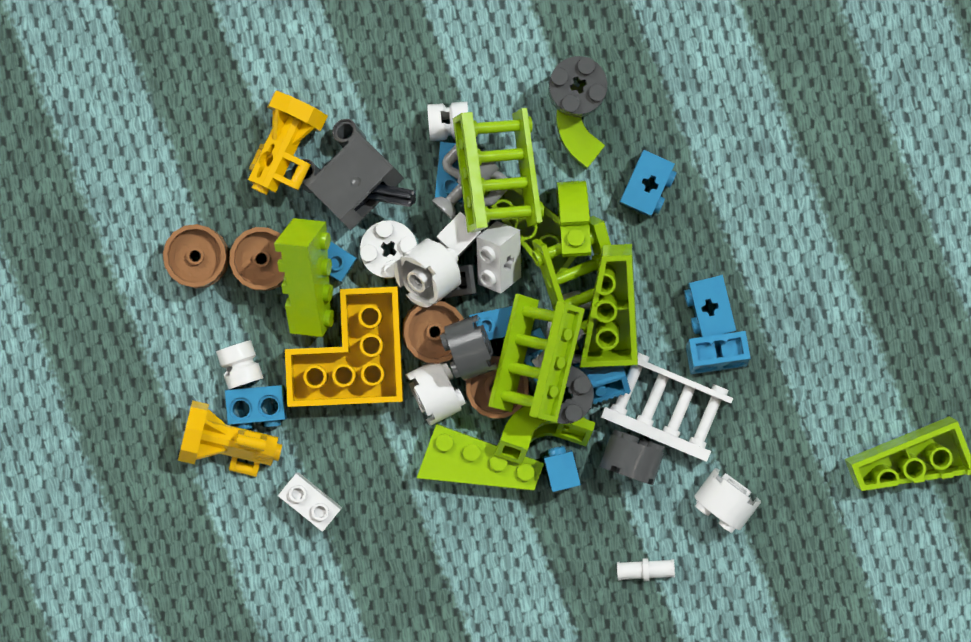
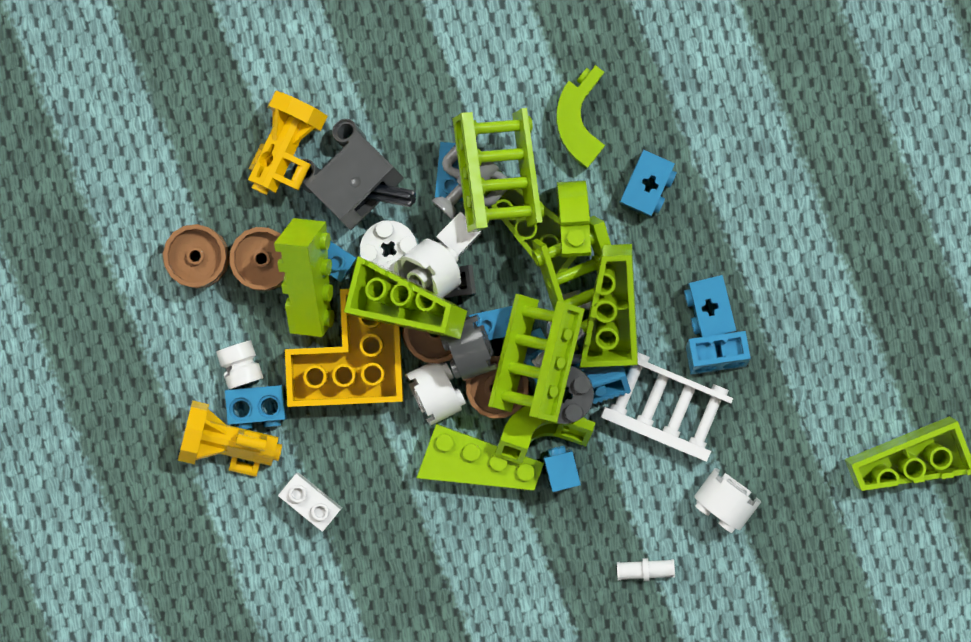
(393, 300): none -> lime wedge
(438, 112): white wheel -> none
(499, 257): white brick -> none
(584, 71): dark grey brick -> none
(631, 458): dark grey brick -> none

